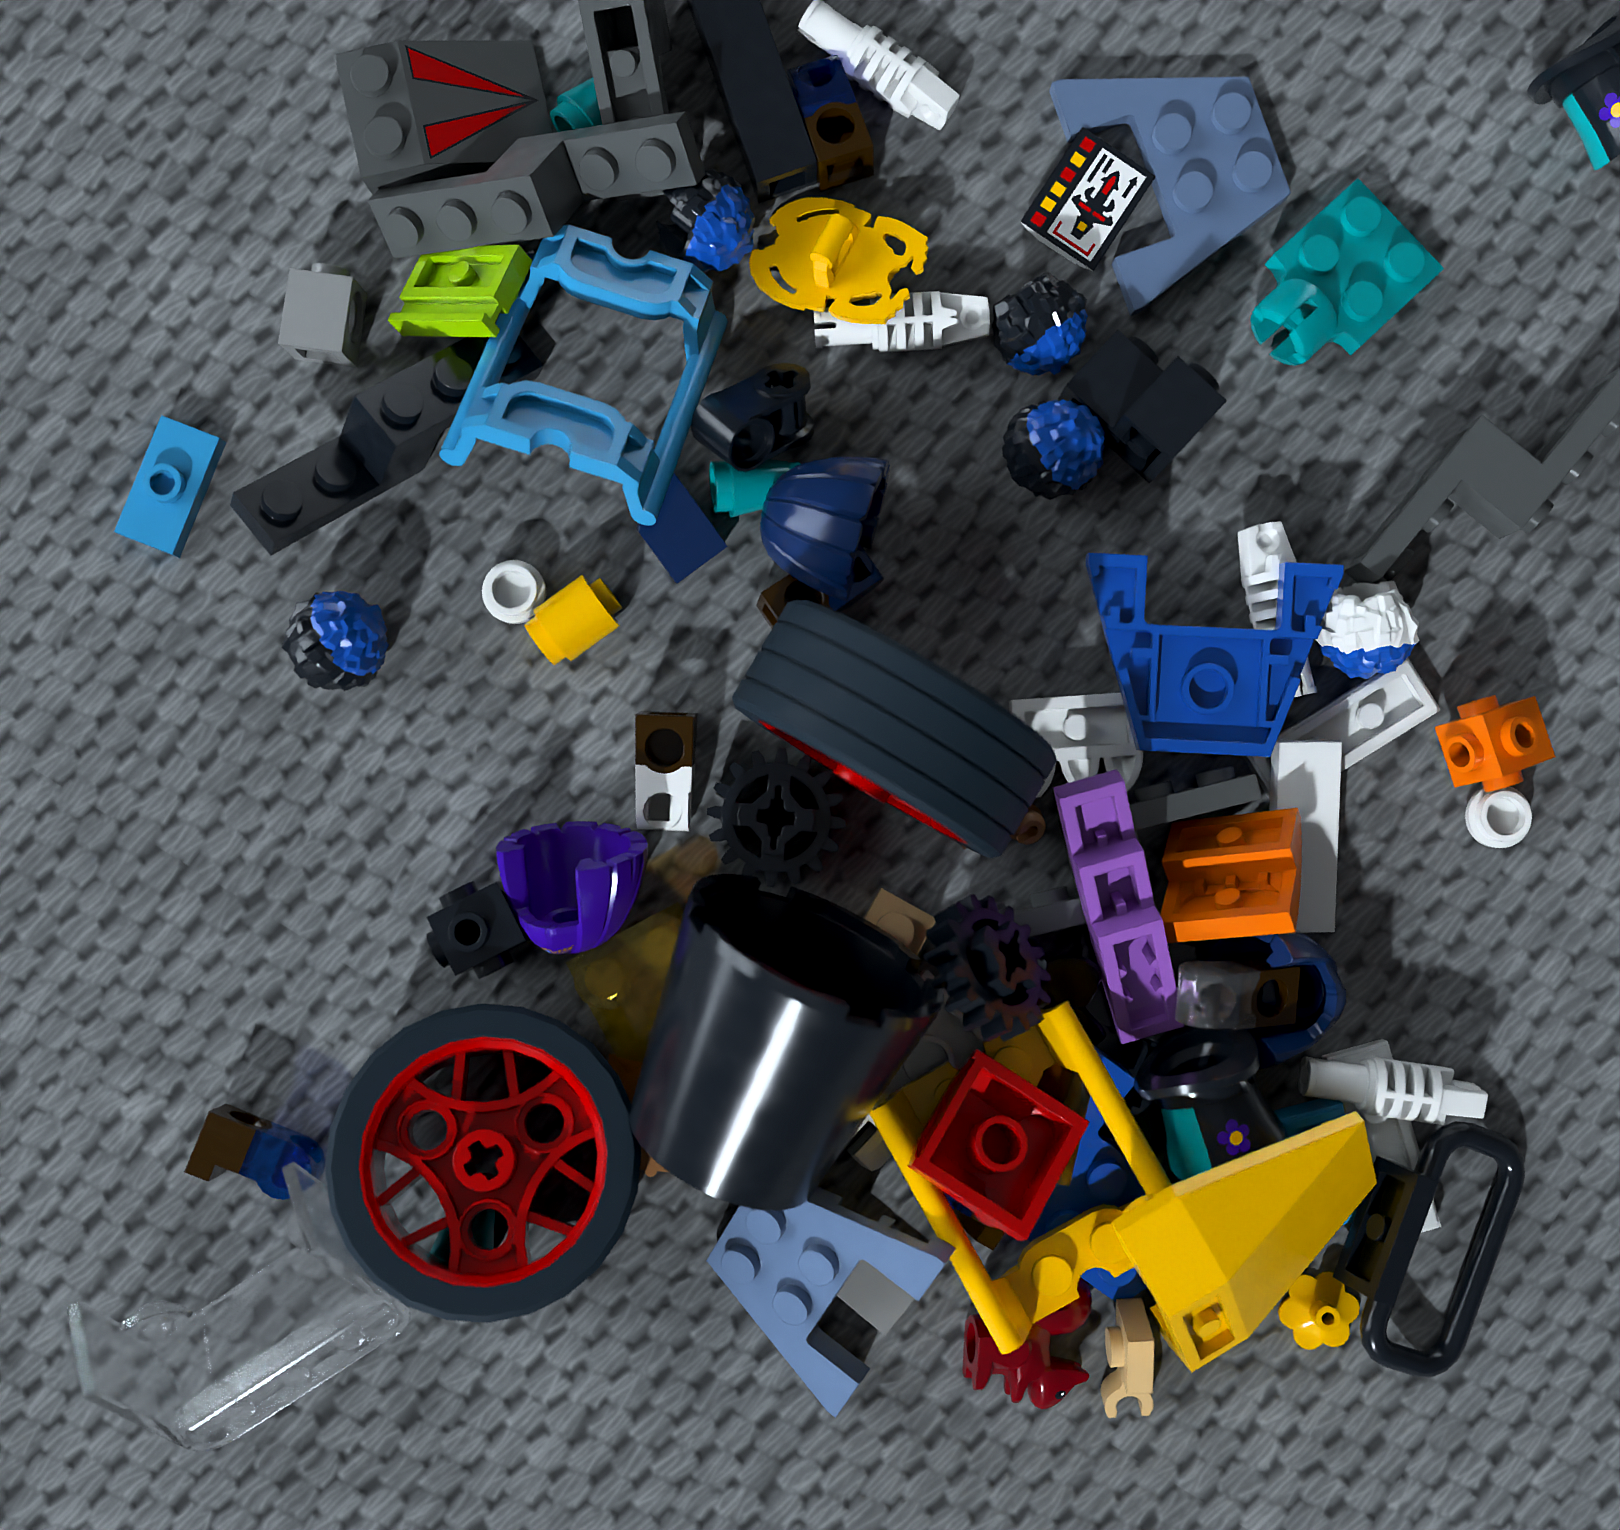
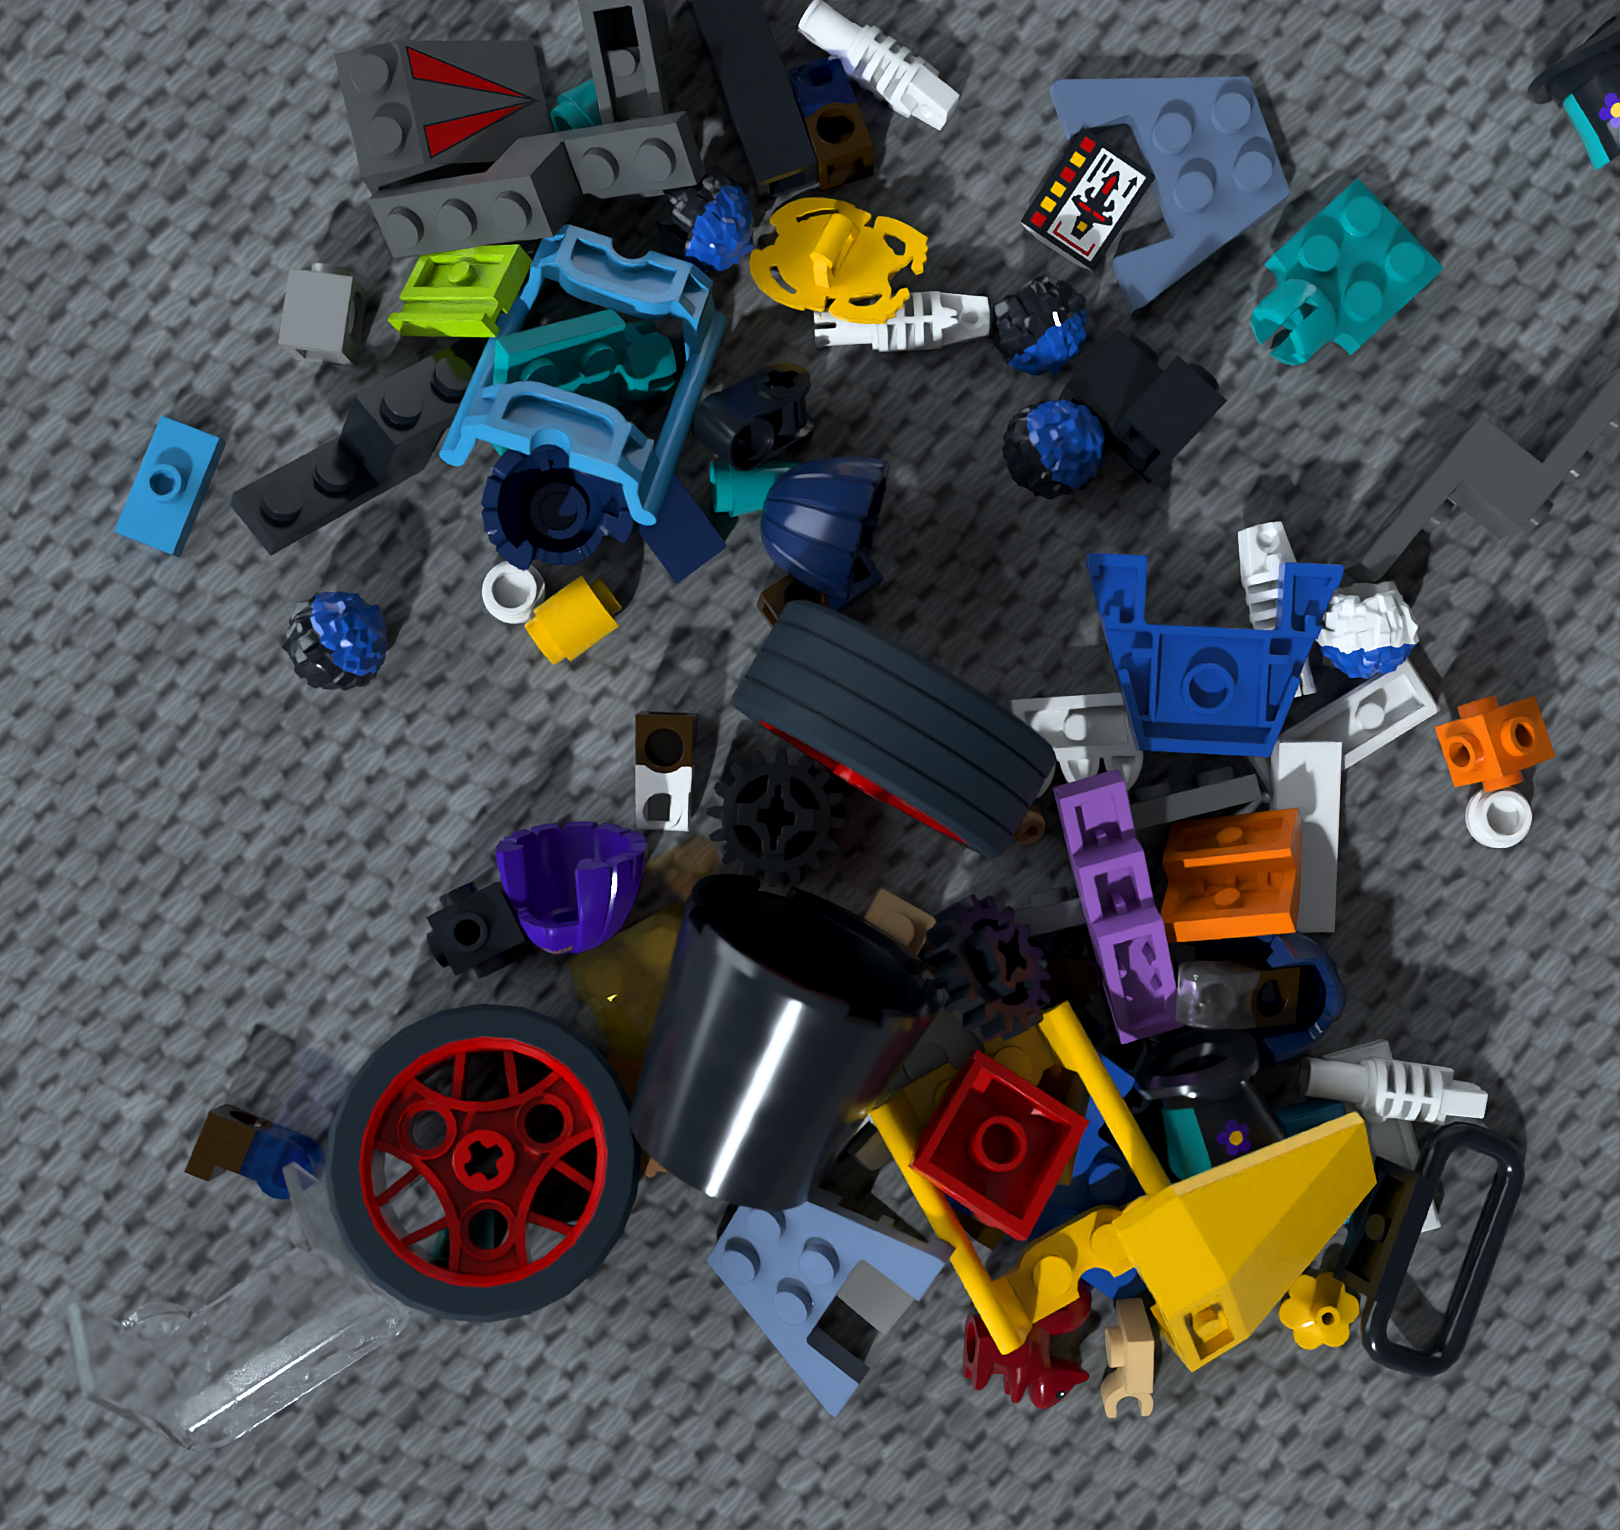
(549, 510): none -> dark blue hair
(589, 357): none -> teal plate

